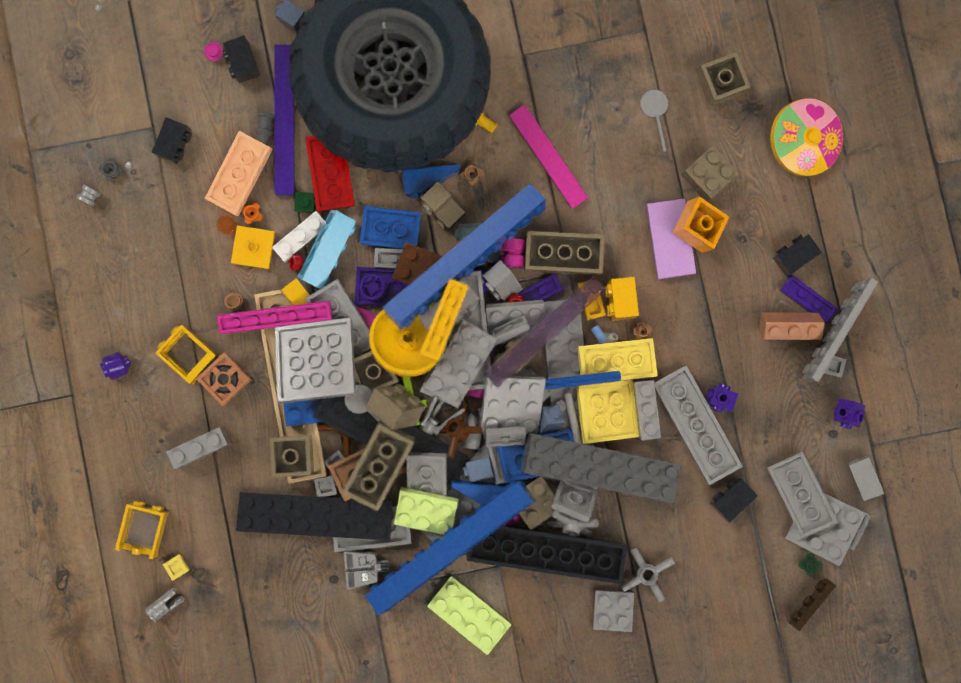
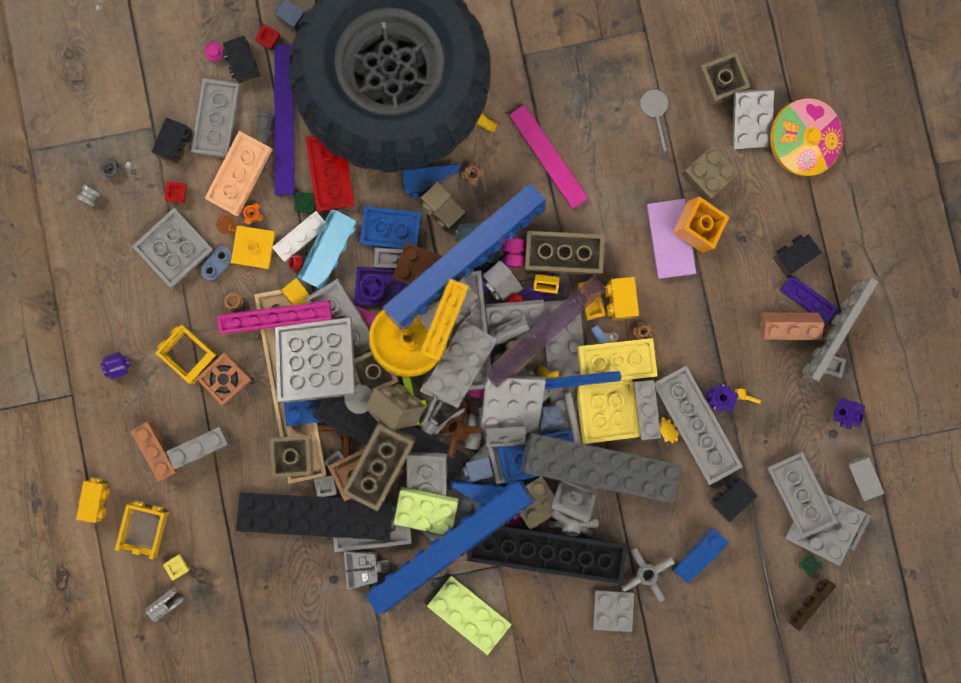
(93, 500): none -> yellow brick
(154, 450): none -> nougat brick
(172, 248): none -> light grey plate
(175, 192): none -> red plate
(215, 118): none -> light grey tile
(218, 265): none -> sand blue plate
(267, 37): none -> red plate
(544, 372): none -> yellow arm
(546, 280): none -> yellow piece
(668, 430): none -> yellow piece
(701, 554): none -> blue slope
(742, 396): none -> yellow hand
(752, 118): none -> light grey plate

